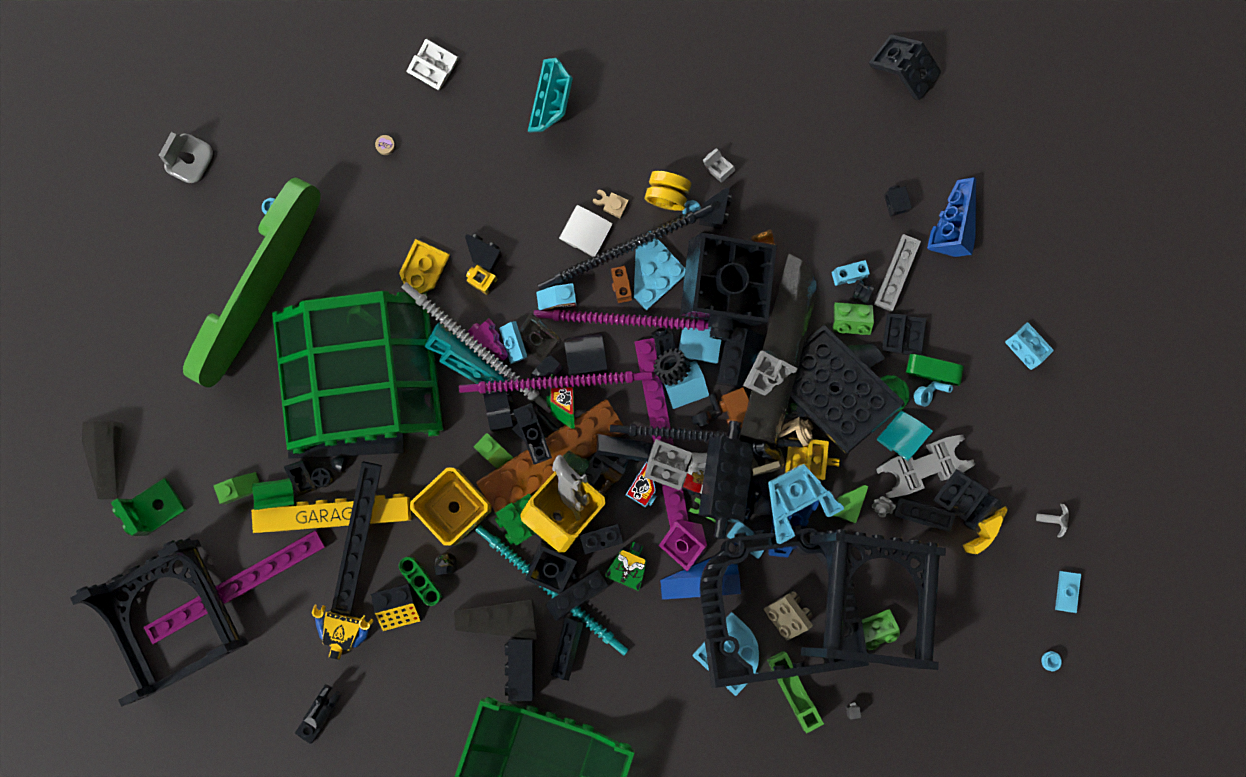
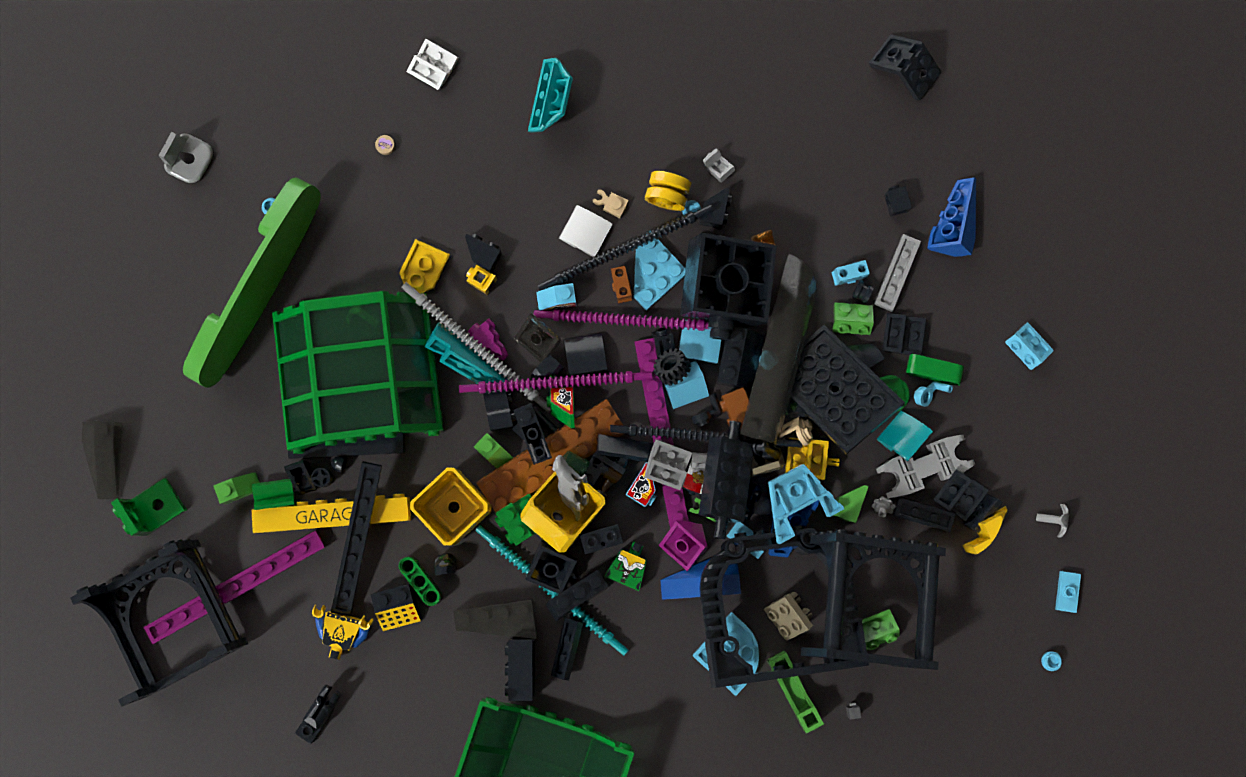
(513, 342): medium azure plate -> none
(767, 373): light grey slope -> none

